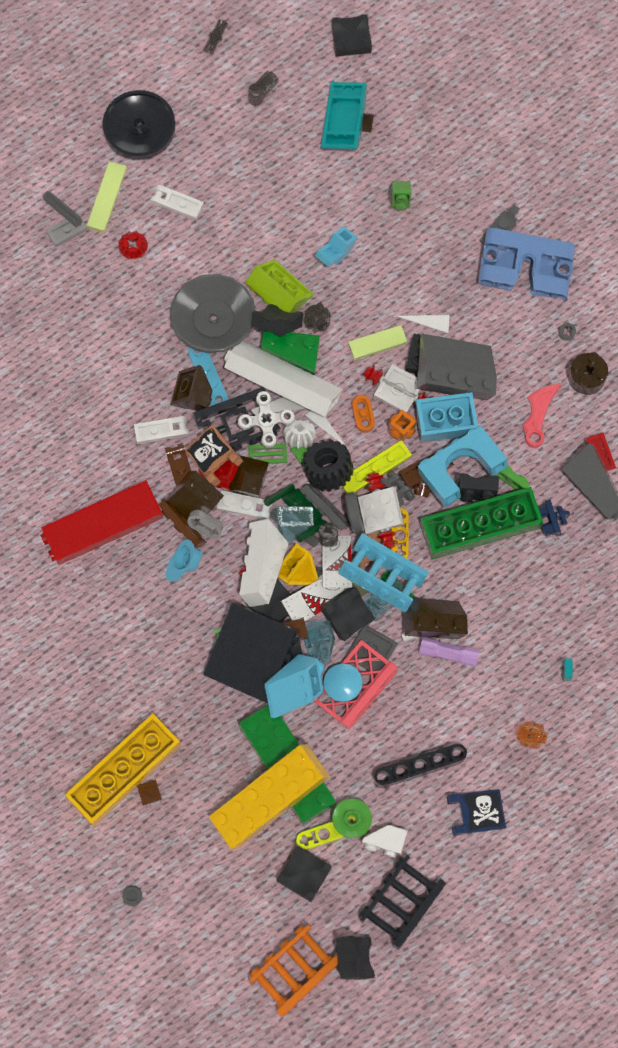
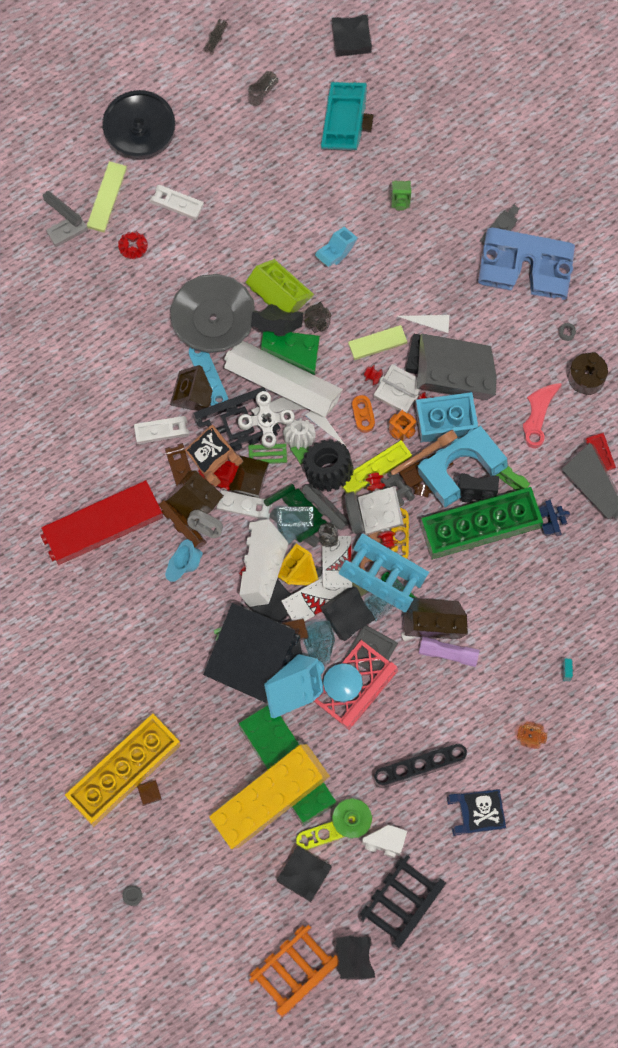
(441, 442): none -> nougat piece

